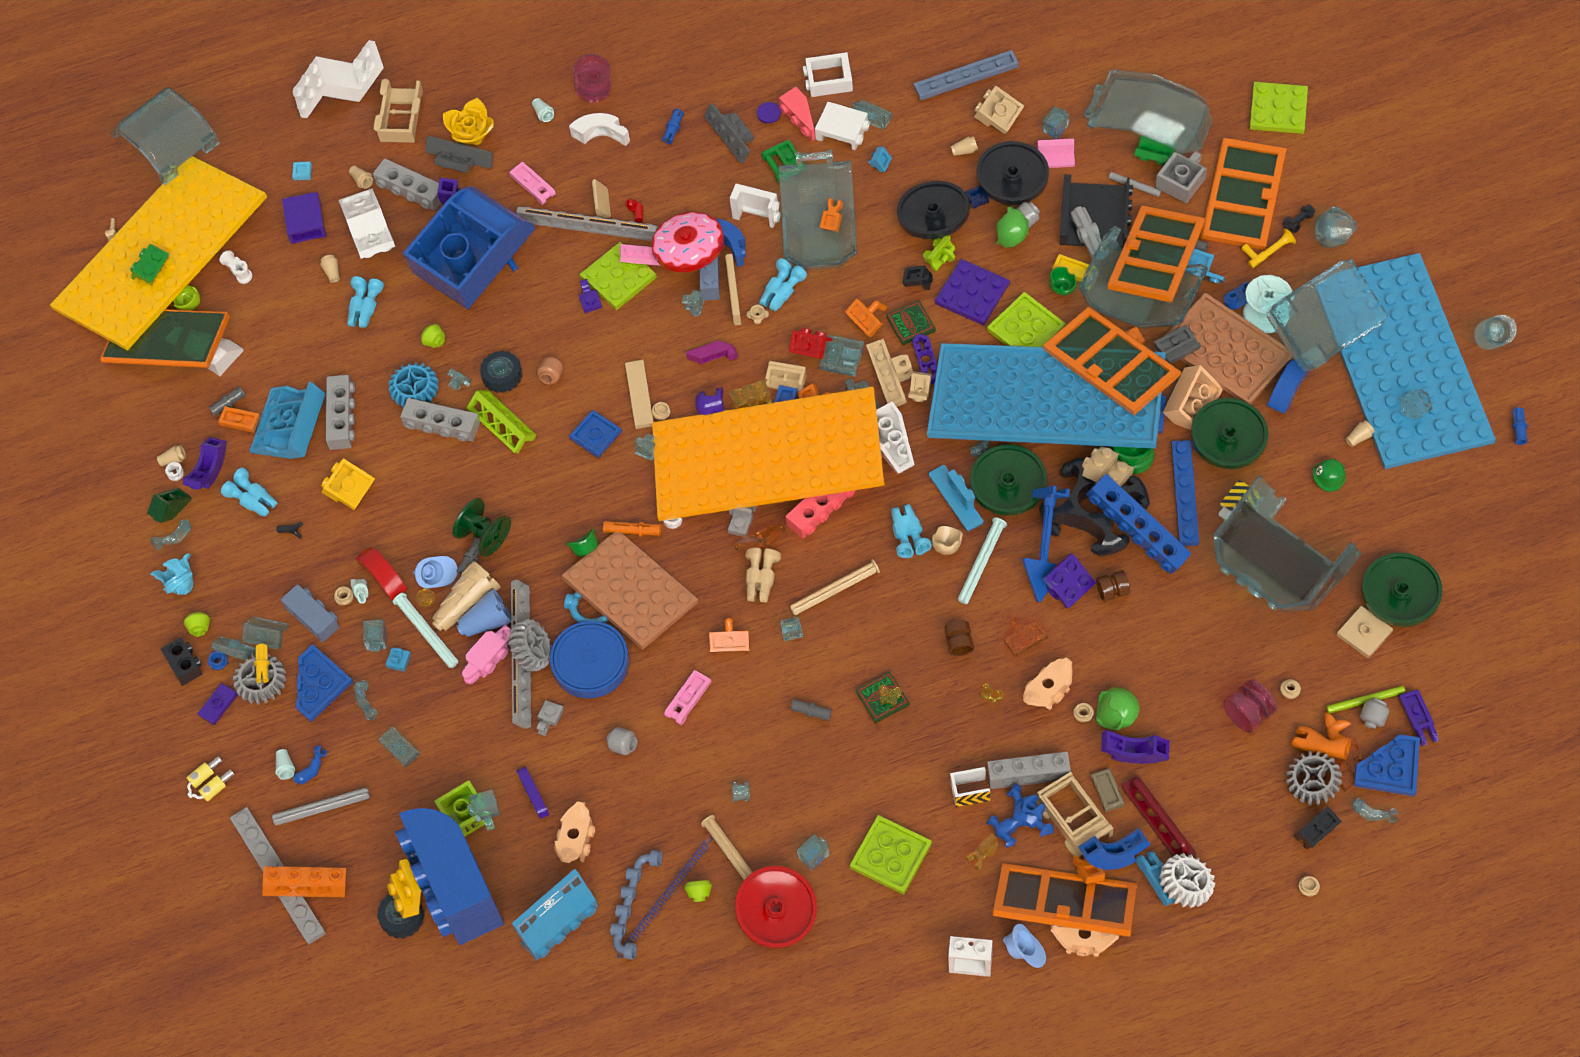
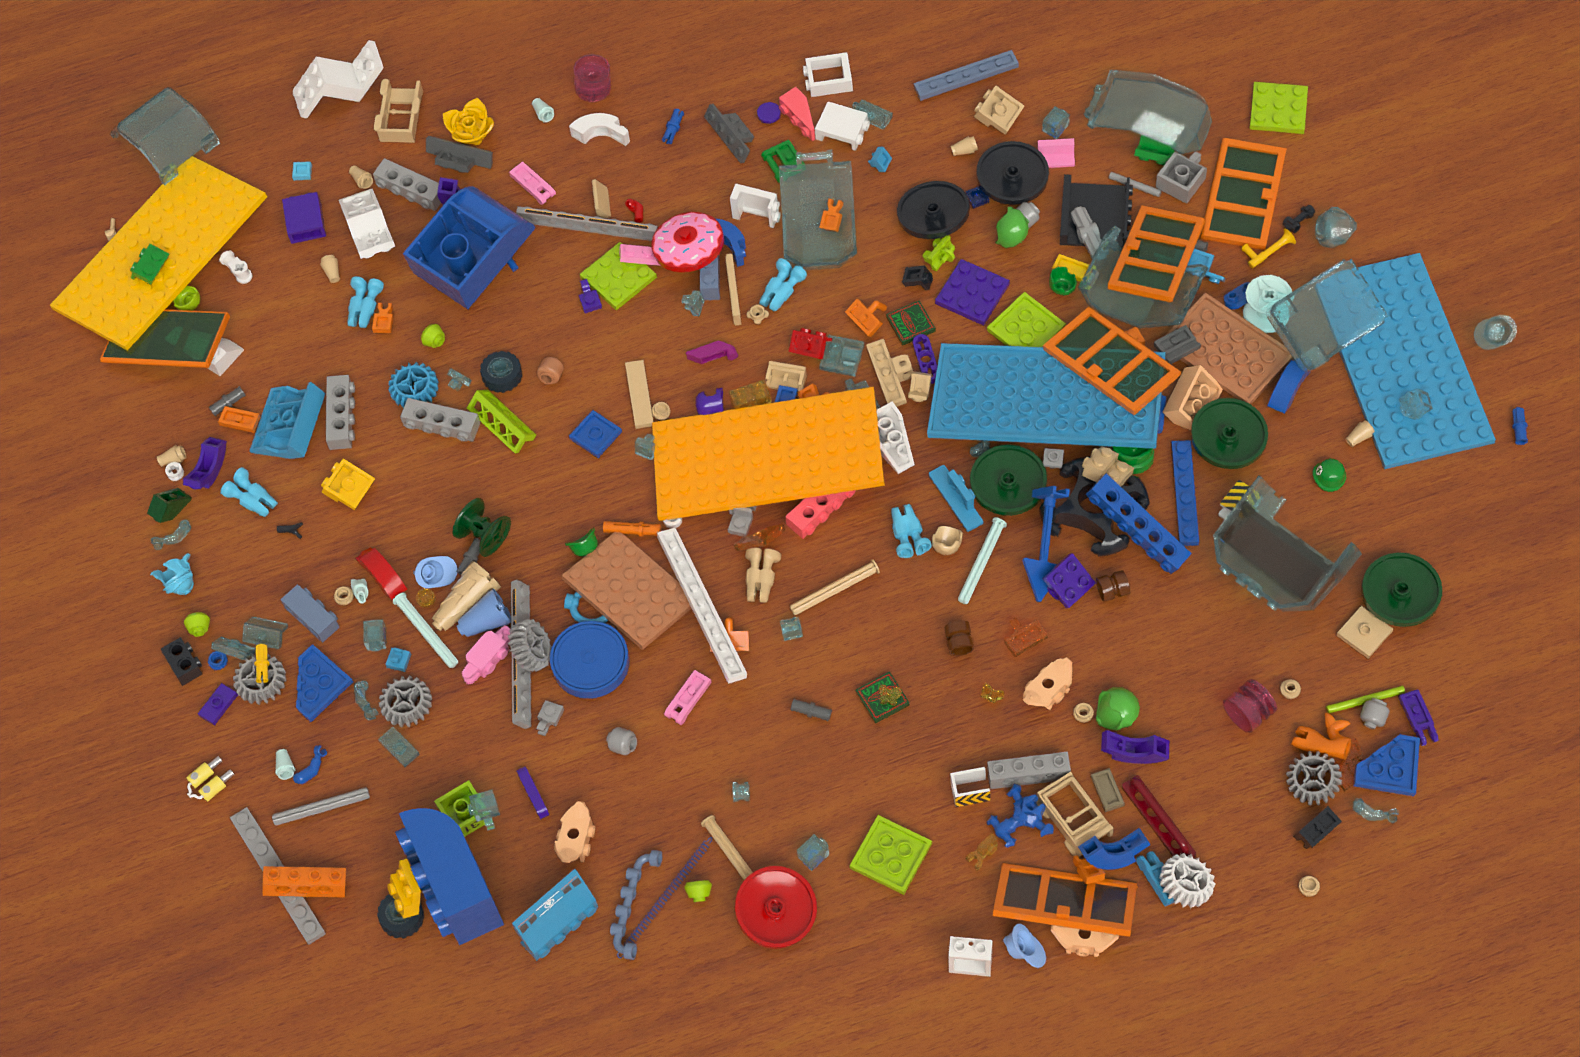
(383, 320): none -> orange plate
(412, 713): none -> light grey gear
(702, 605): none -> white plate
(1053, 458): none -> light grey bracket

